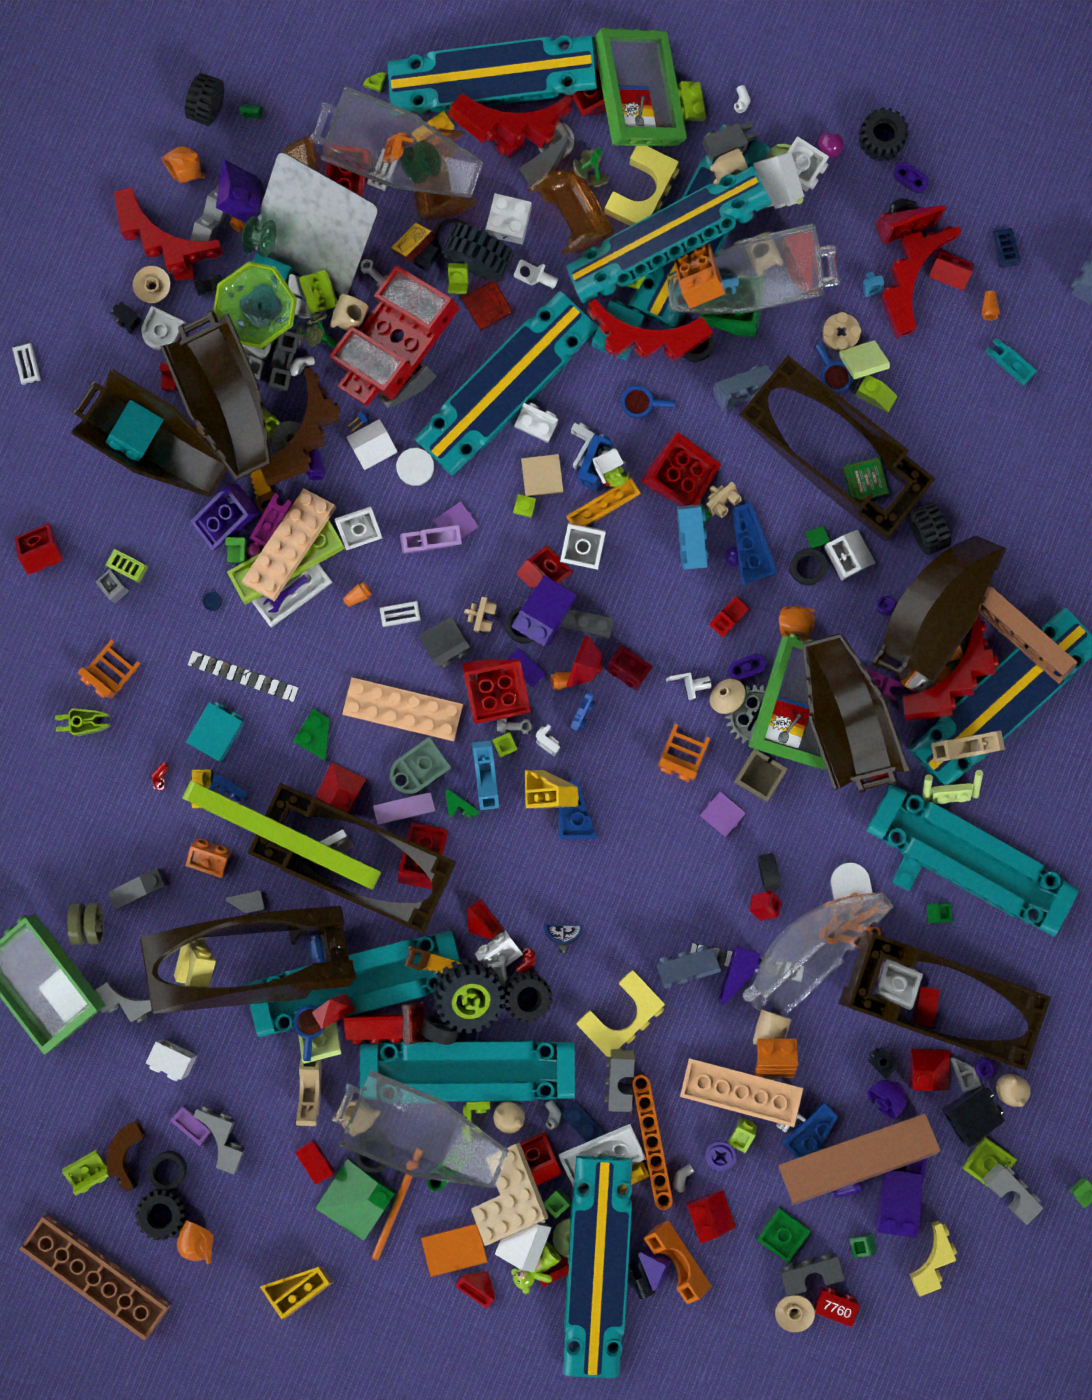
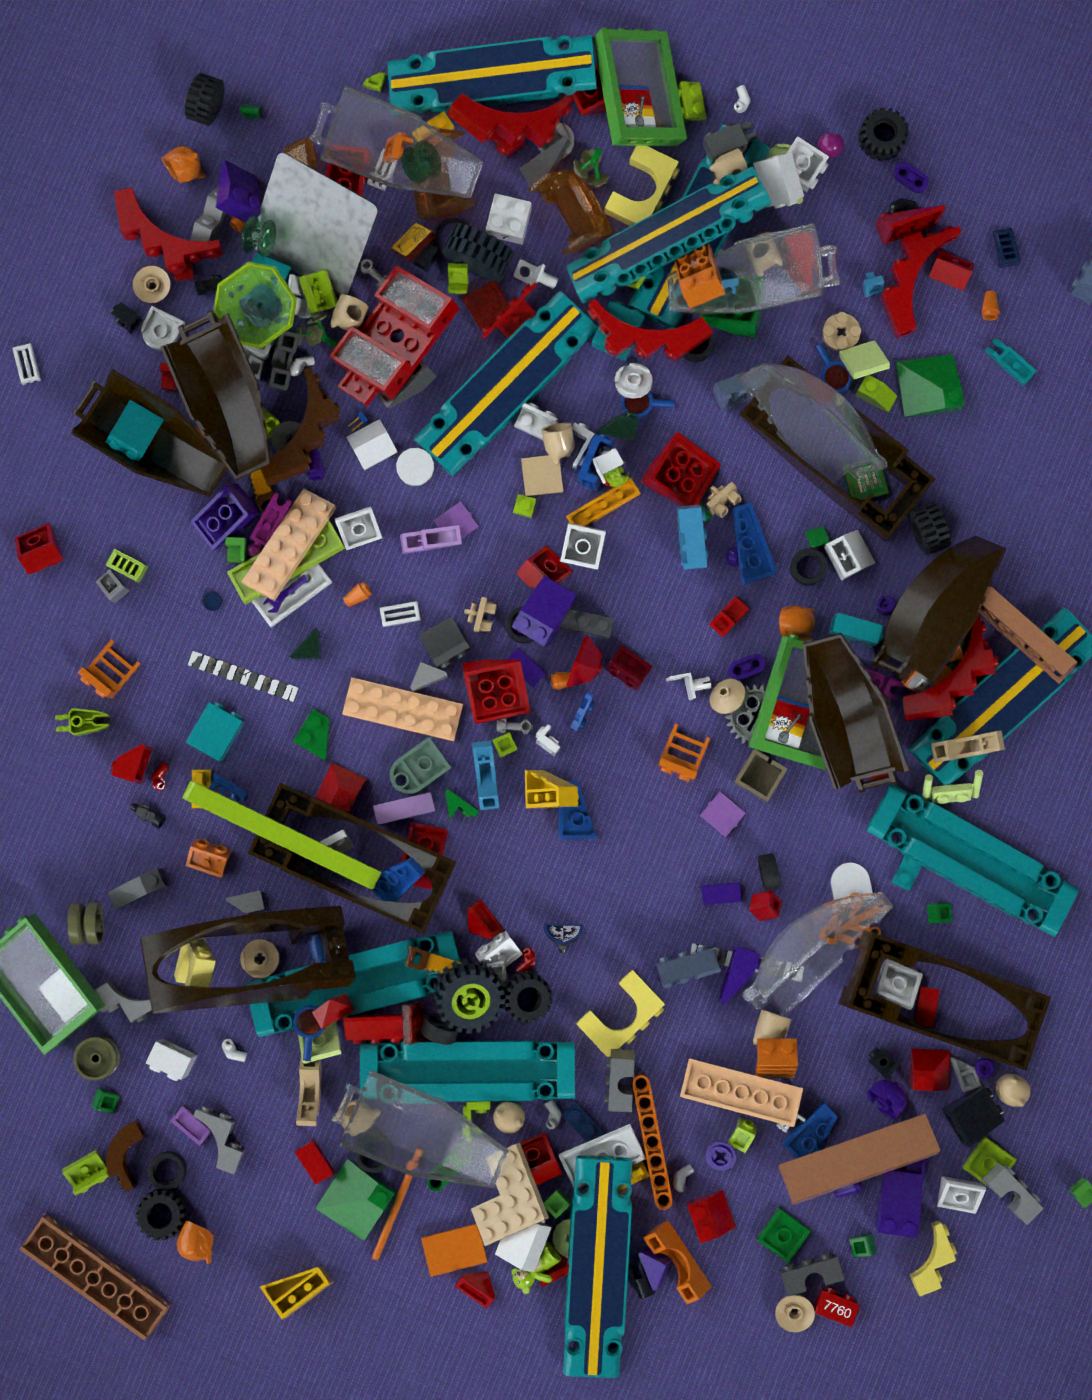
(86, 1053): none -> olive wheel
(105, 1101): none -> green slope
(132, 764): none -> red slope
(144, 813): none -> black piece
(231, 1051): none -> white arm
(253, 967): none -> tan plate
(309, 649): none -> clear green slope
(397, 880): none -> blue wing
(426, 676): none -> light grey slope
(514, 317): none -> red bracket
(558, 441): none -> tan piece
(621, 426): none -> clear green slope
(633, 380): none -> white tile
(721, 893): none -> dark purple tile
(814, 421): none -> clear windscreen
(856, 630): none -> teal brick
(929, 386): none -> green slope
(960, 1194): none -> white slope

